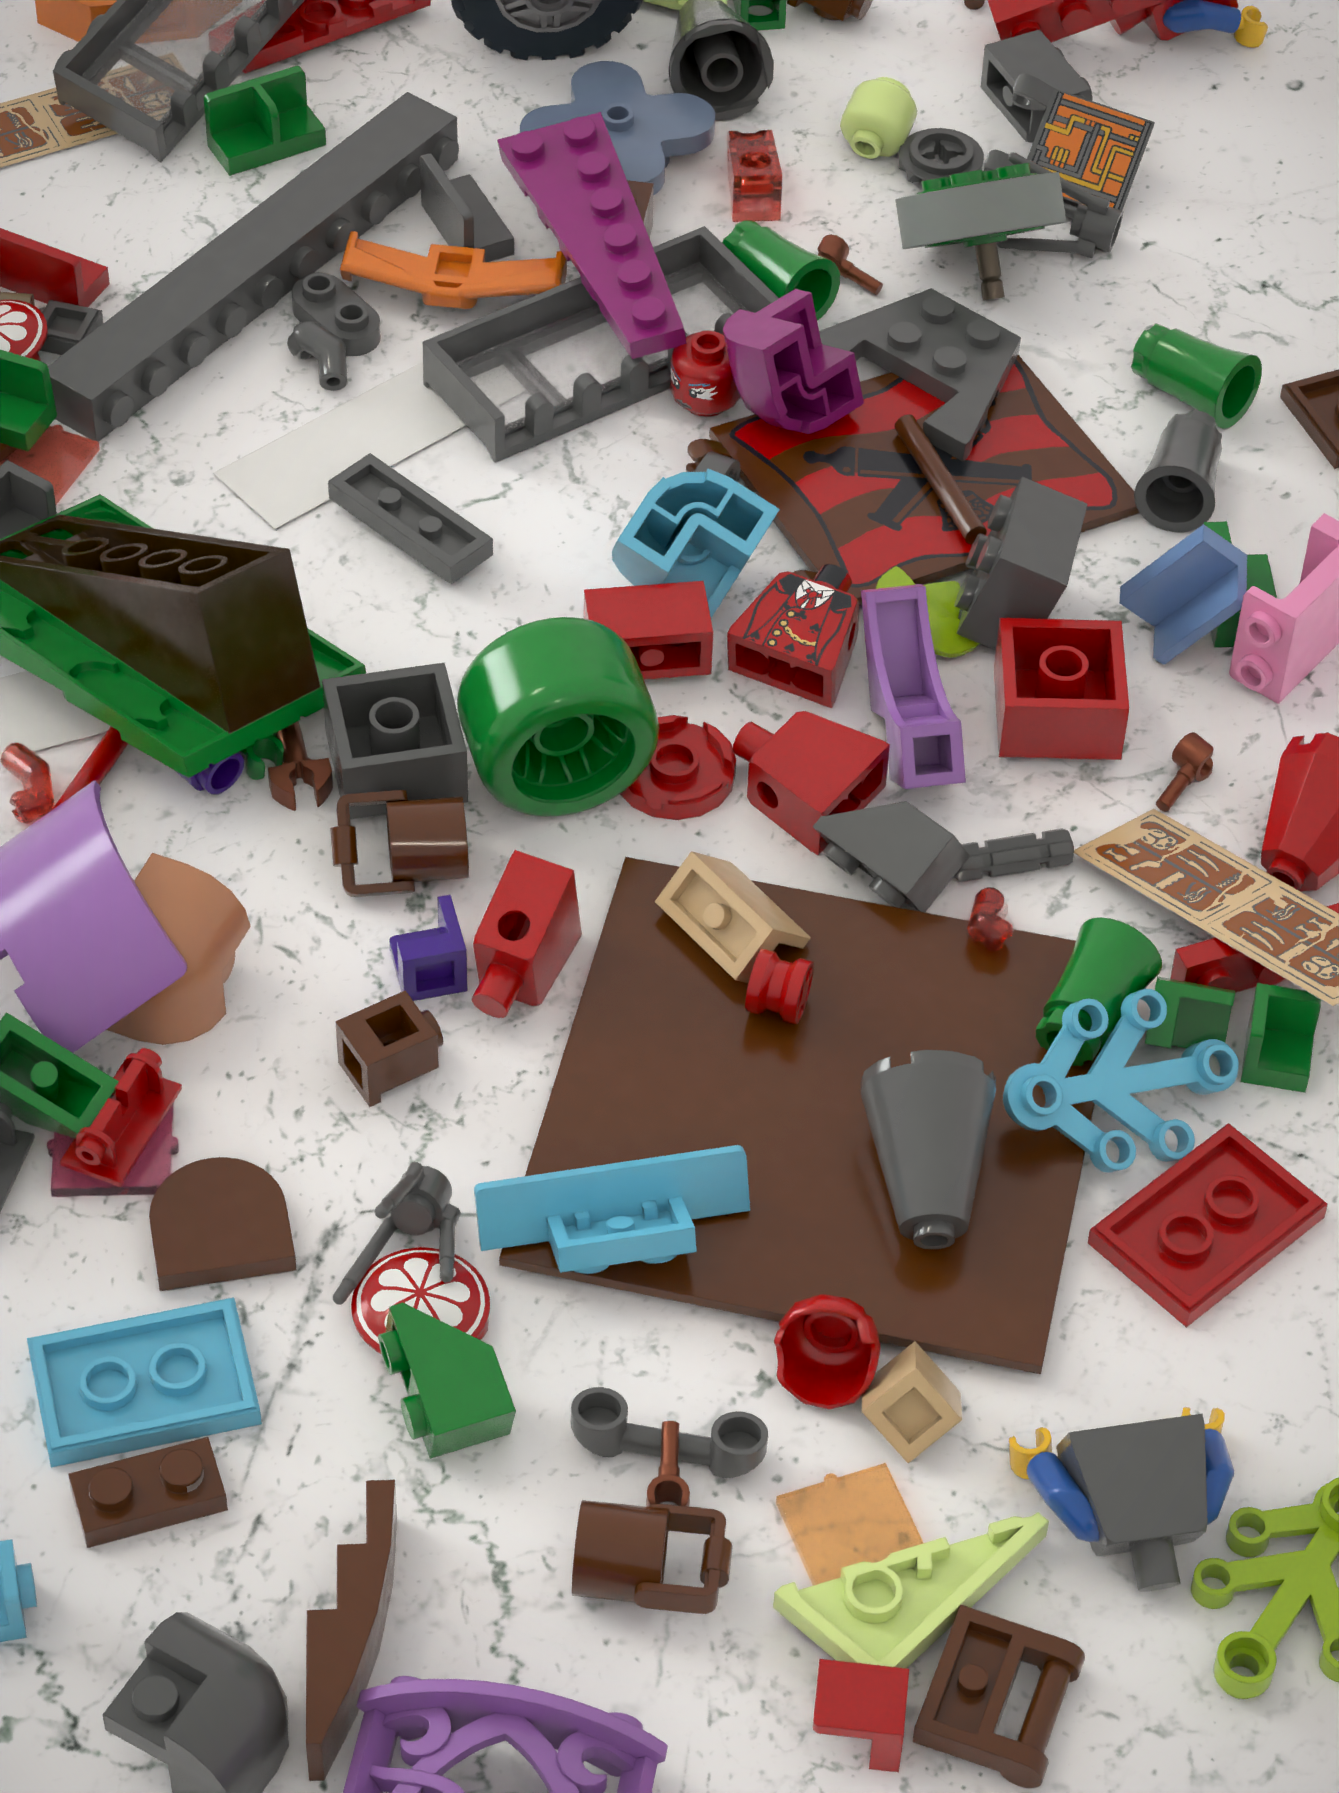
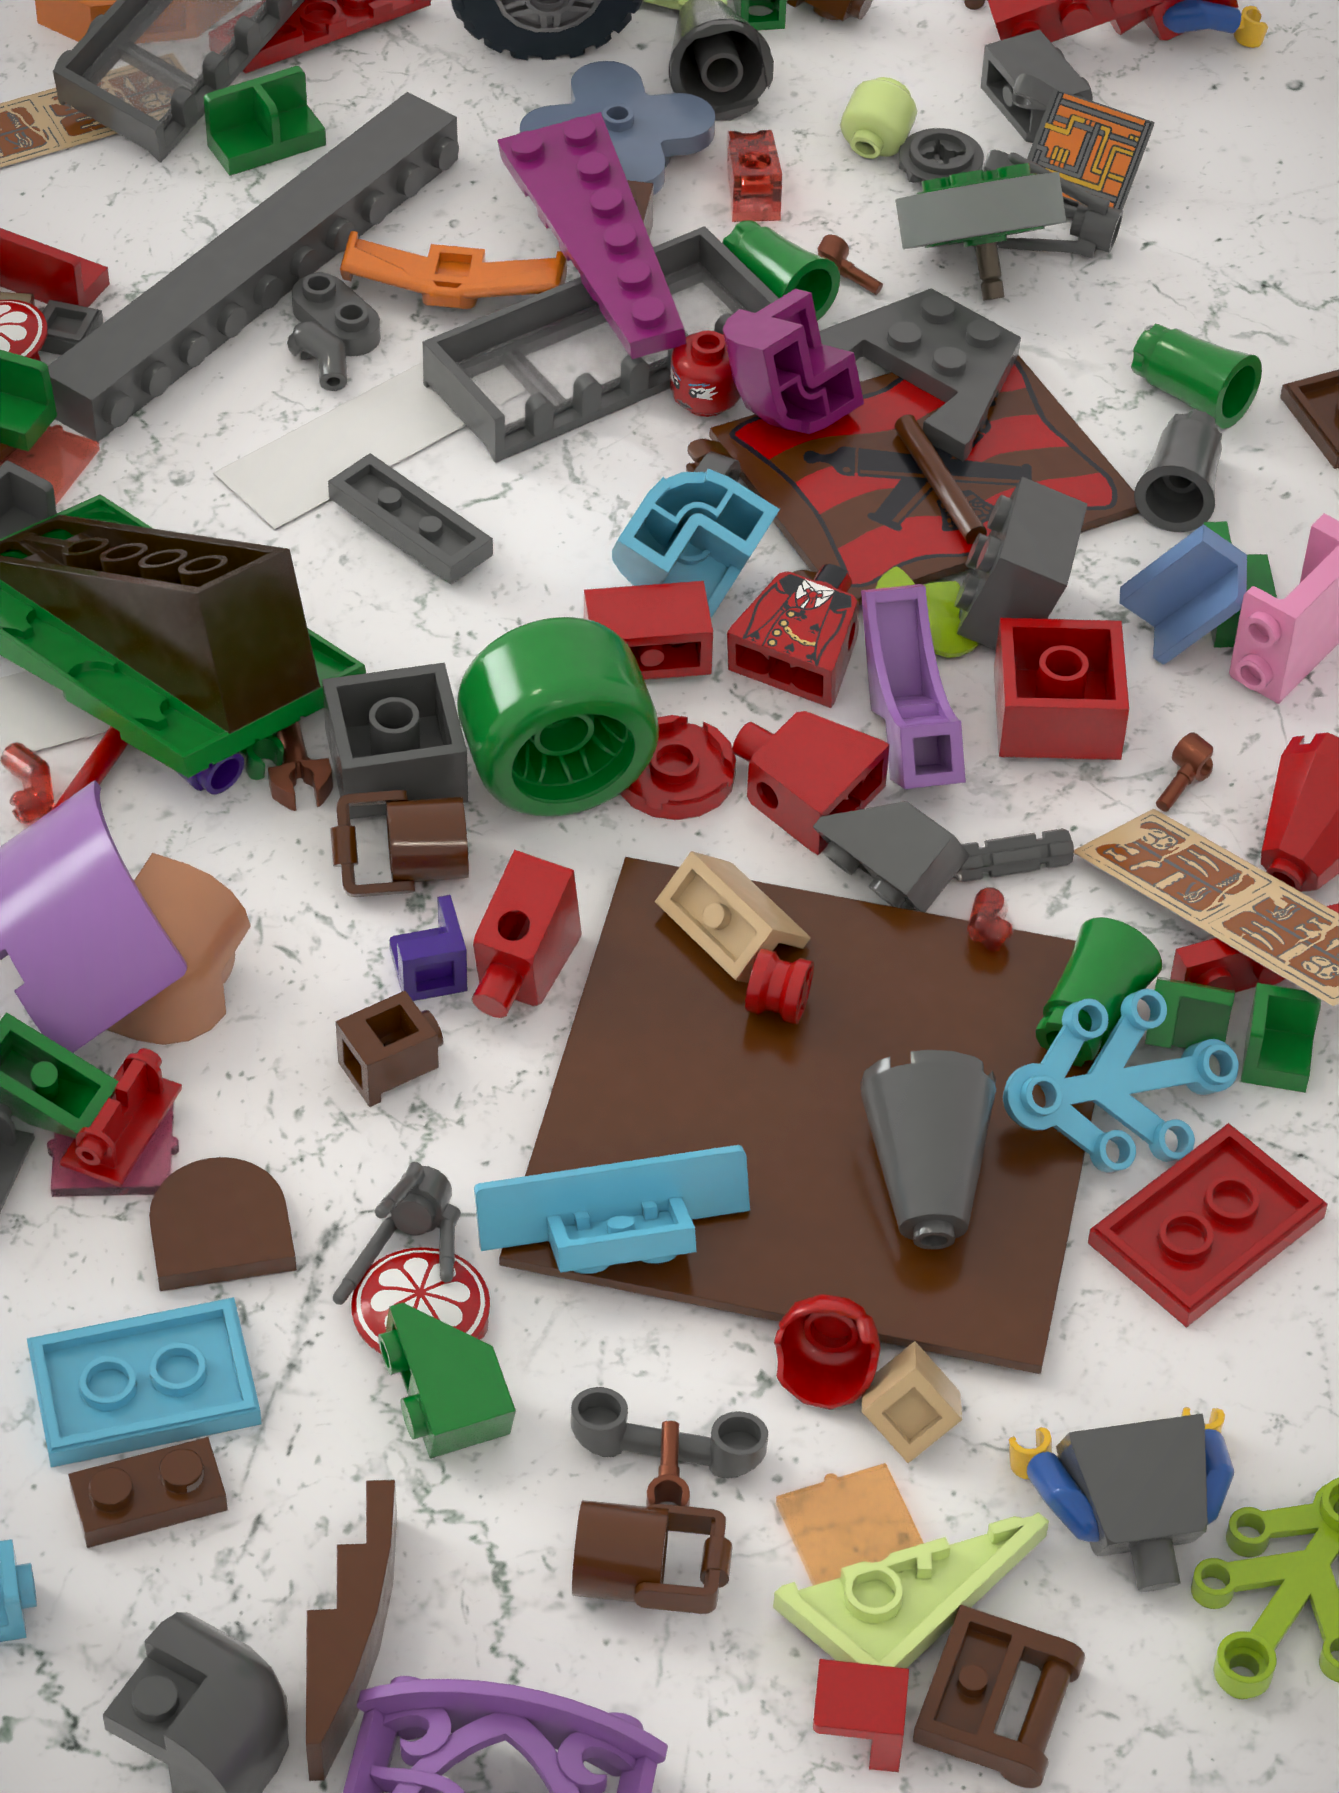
(463, 212): dark grey panel -> none

